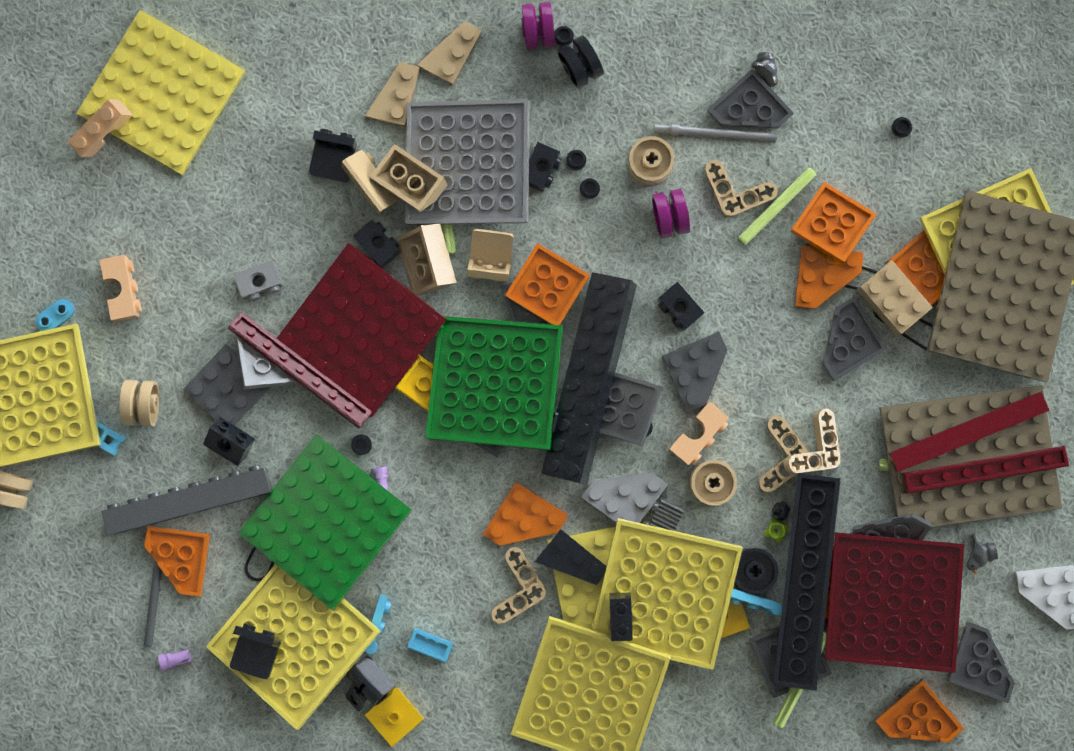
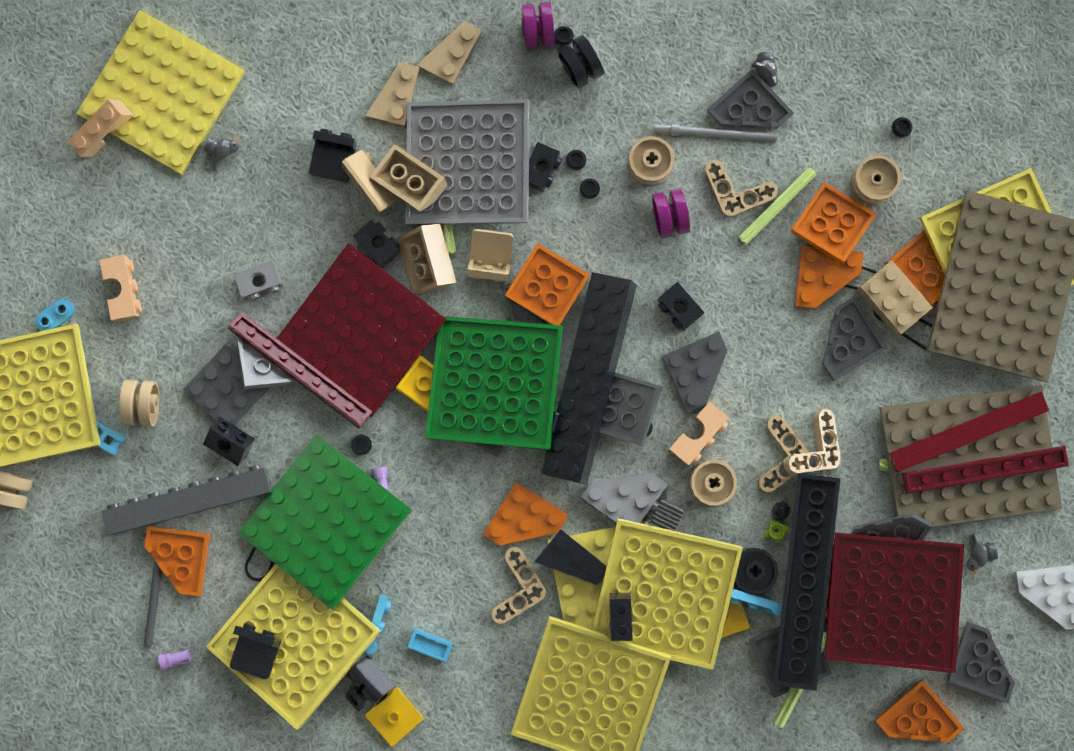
(220, 149): none -> dark grey animal
(887, 179): none -> tan wheel

